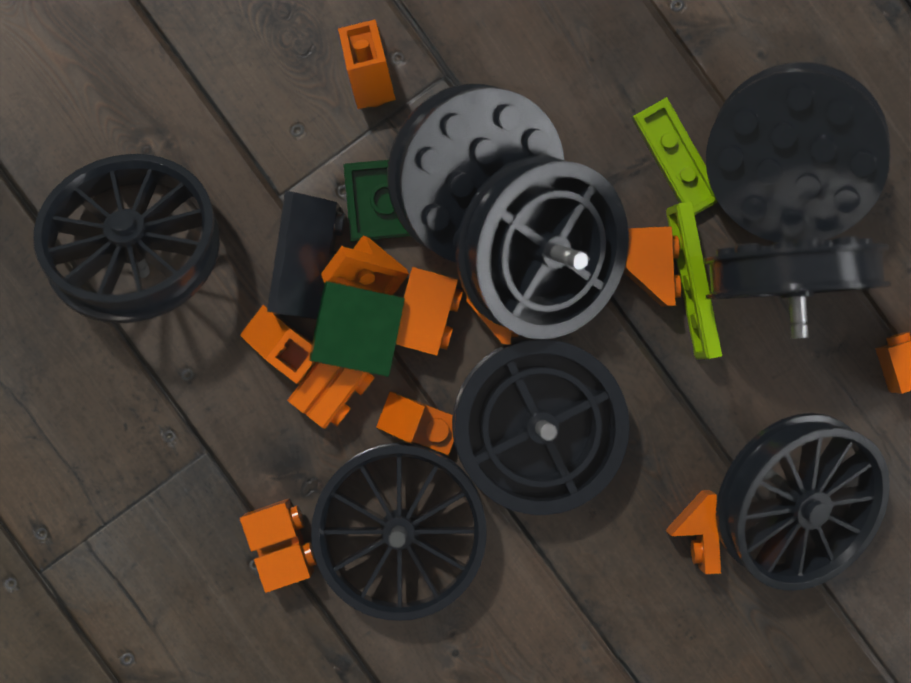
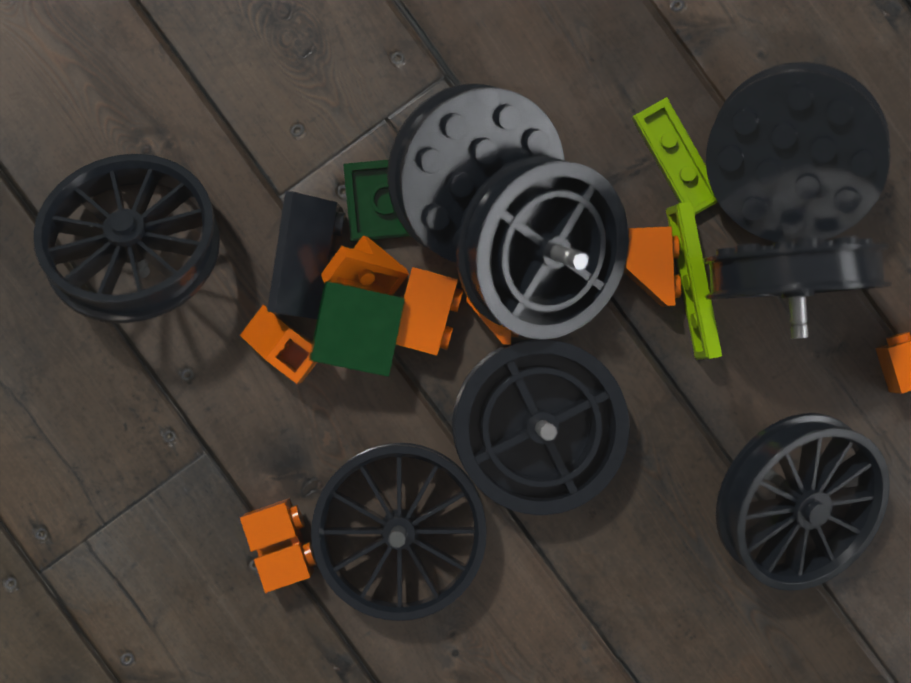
(326, 391): orange brick -> none
(366, 64): orange slope -> none
(417, 423): orange slope -> none
(700, 520): orange slope -> none

